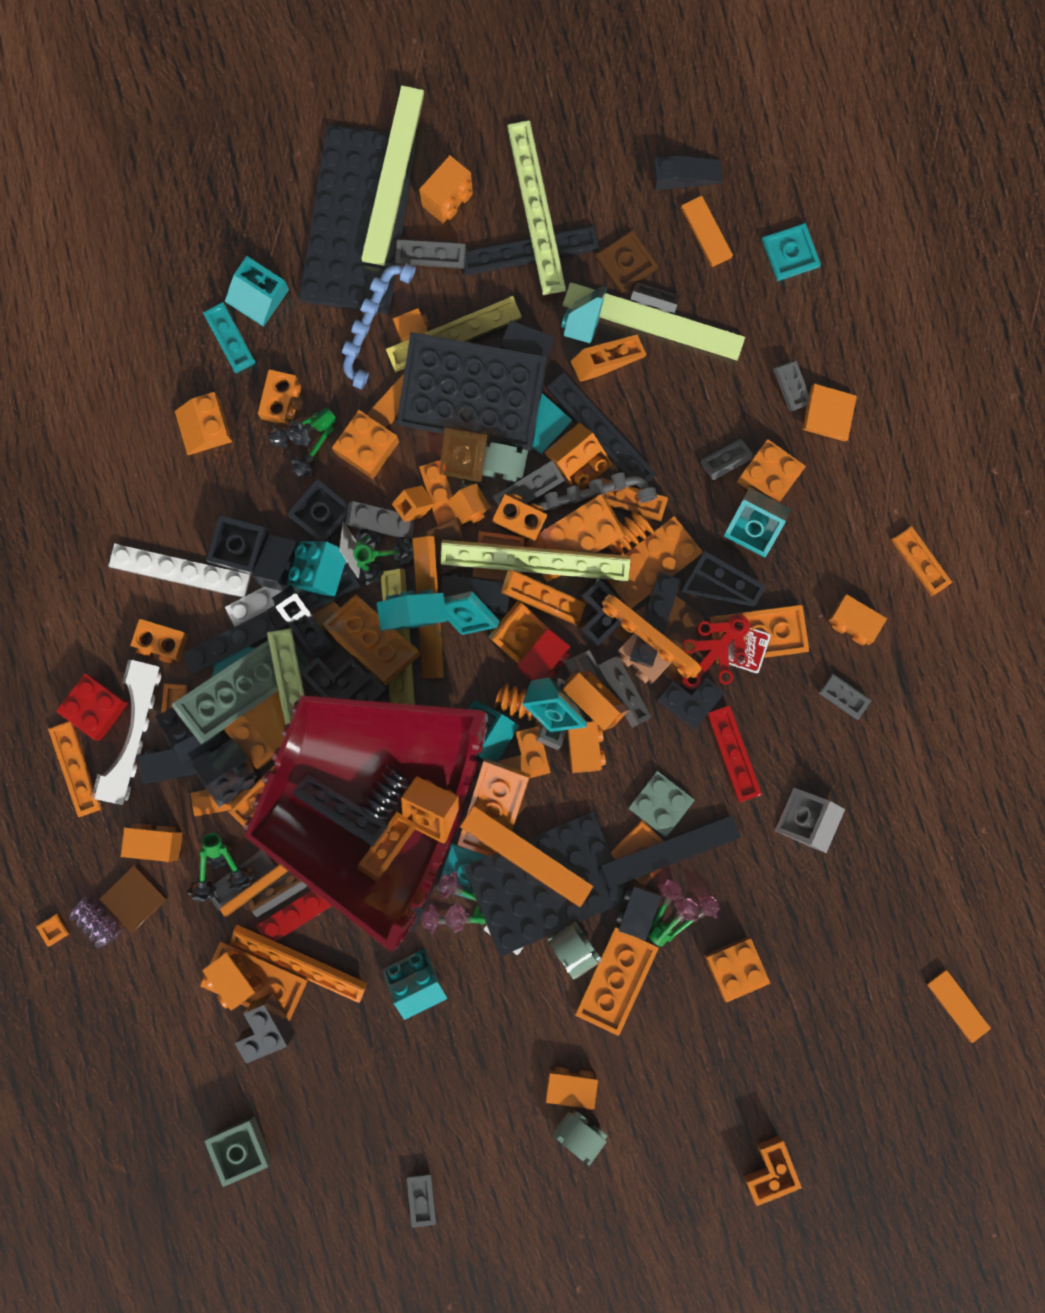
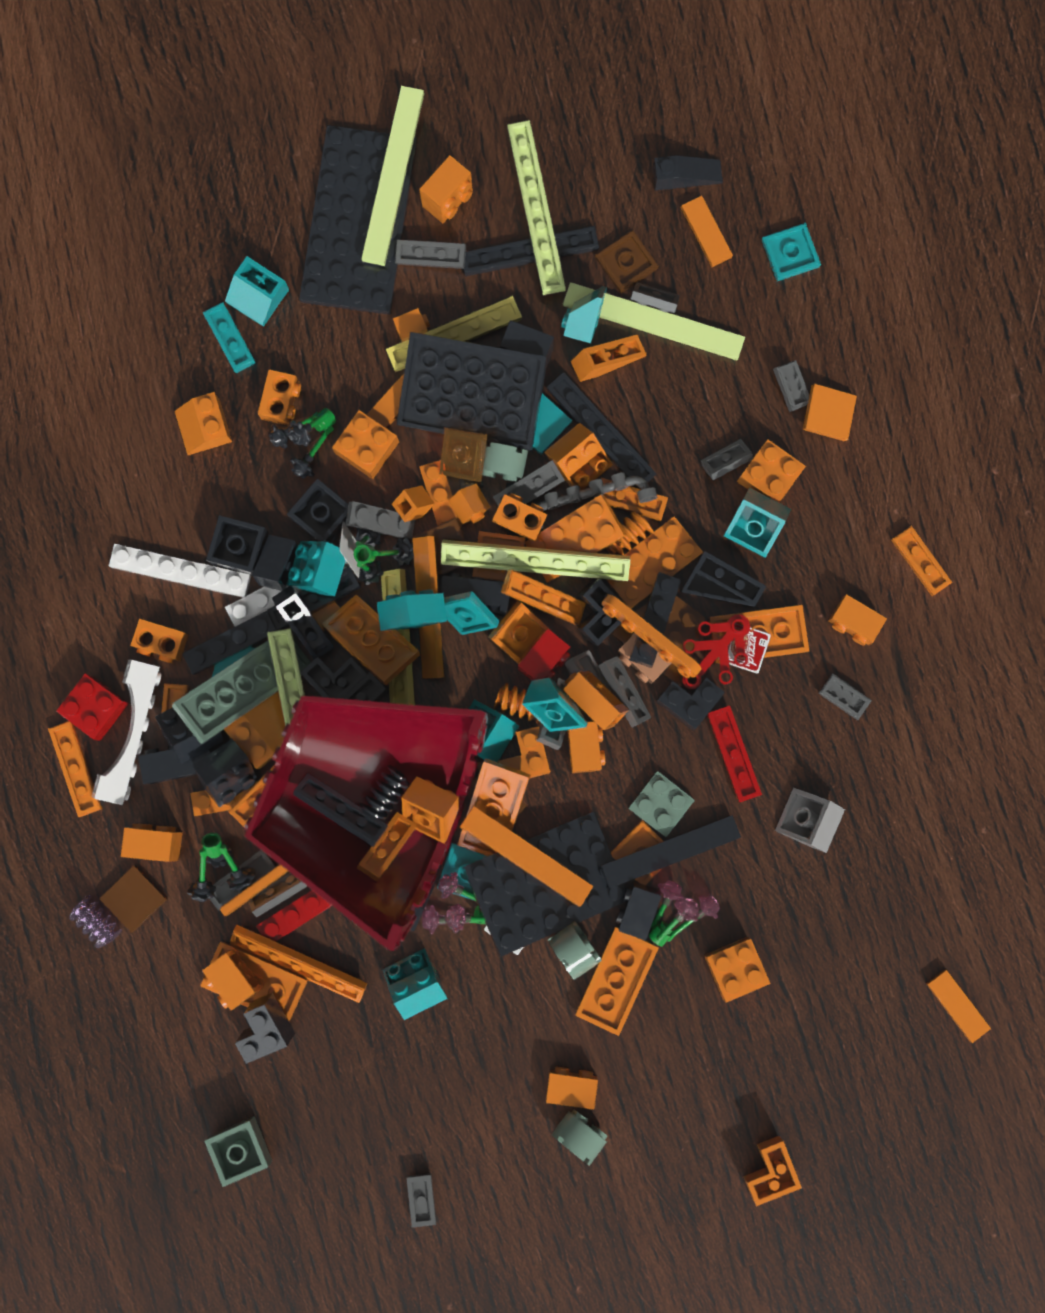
(53, 929): orange tile -> none
(361, 328): medium blue bar -> none

